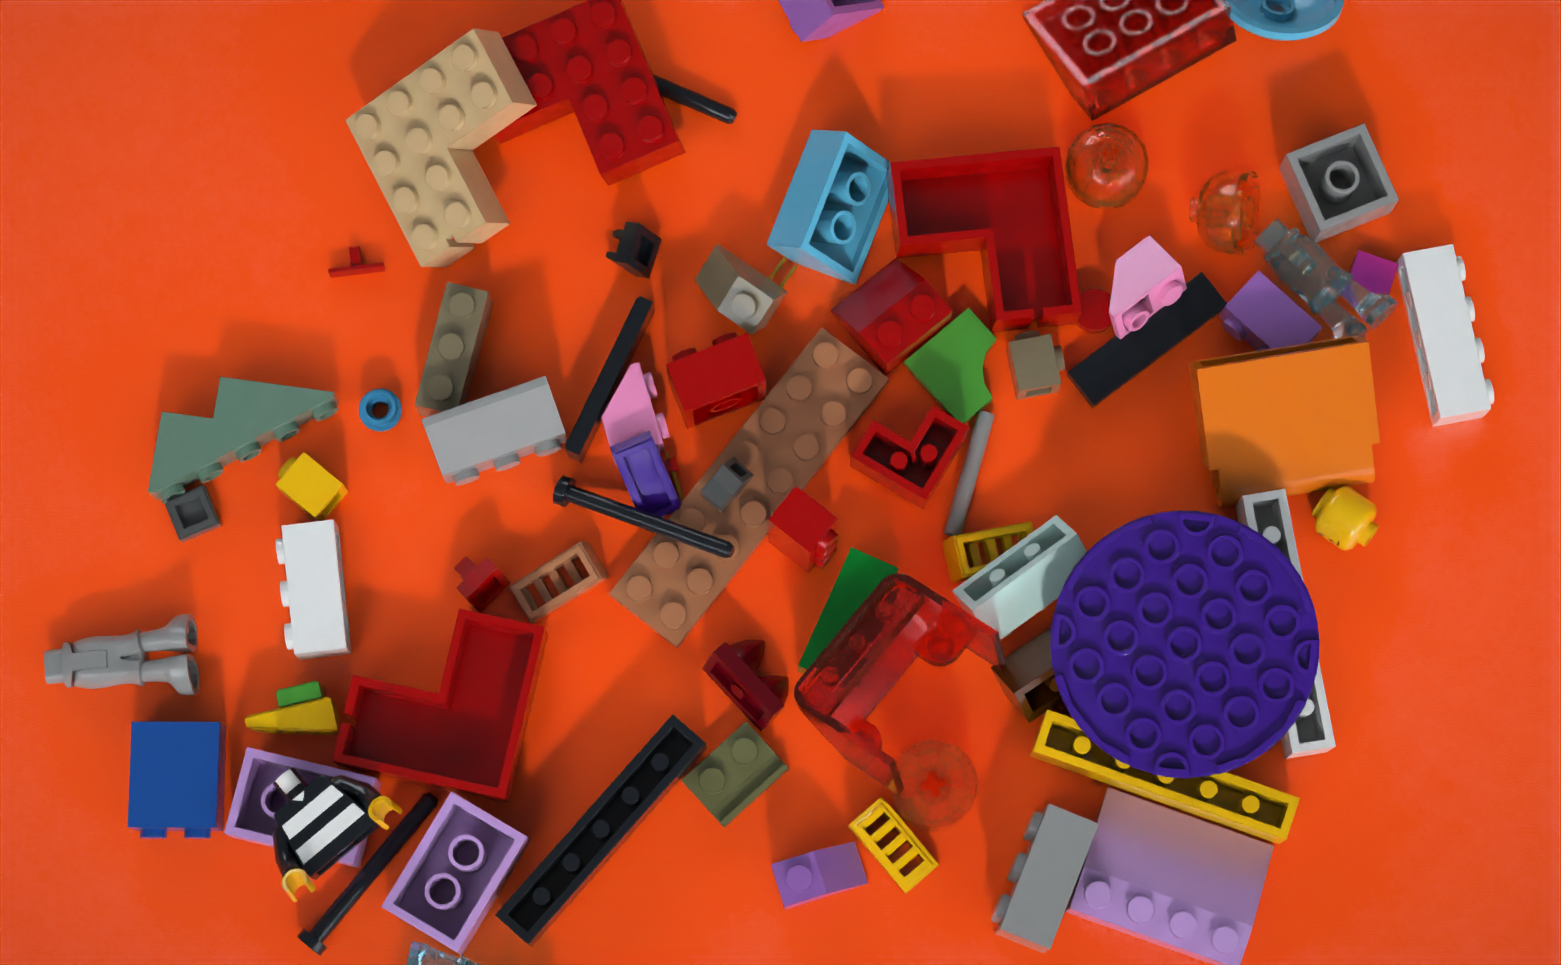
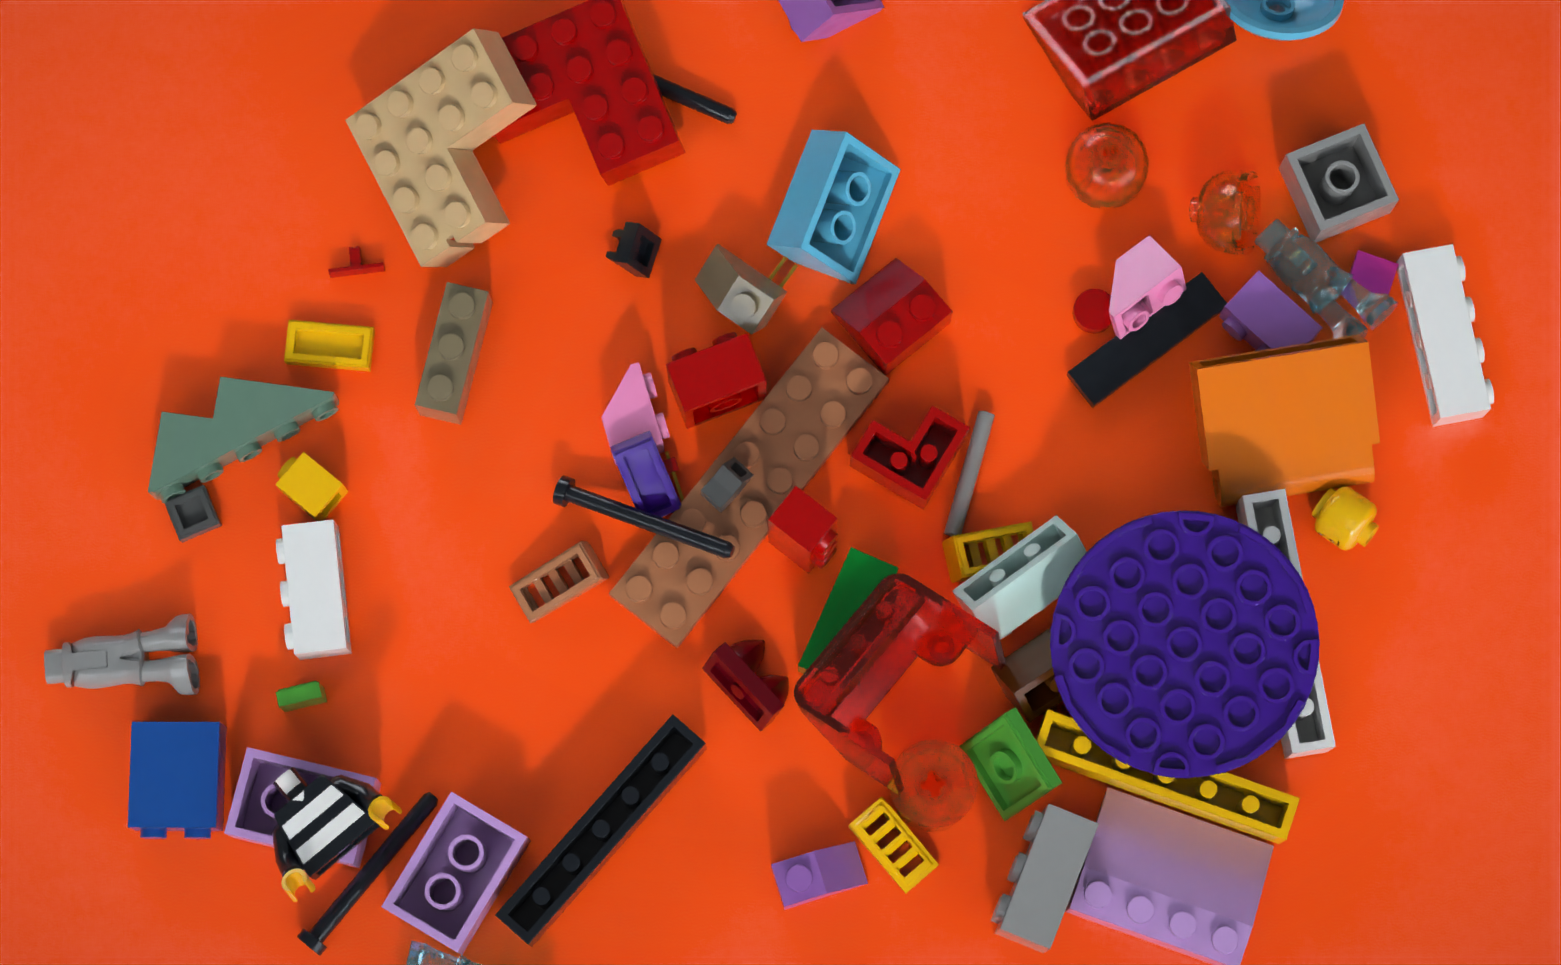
(309, 717): yellow slope -> none
(329, 345): none -> yellow tile
(375, 398): dark azure plate -> none
(468, 732): red piece -> none
(481, 582): red tile -> none
(495, 431): light grey slope -> none
(609, 378): black tile -> none
(735, 774): olive plate -> none
(952, 366): bright green tile -> none
(1007, 209): red piece -> none
(1010, 764): none -> bright green tile
(1034, 364): dark tan brick -> none

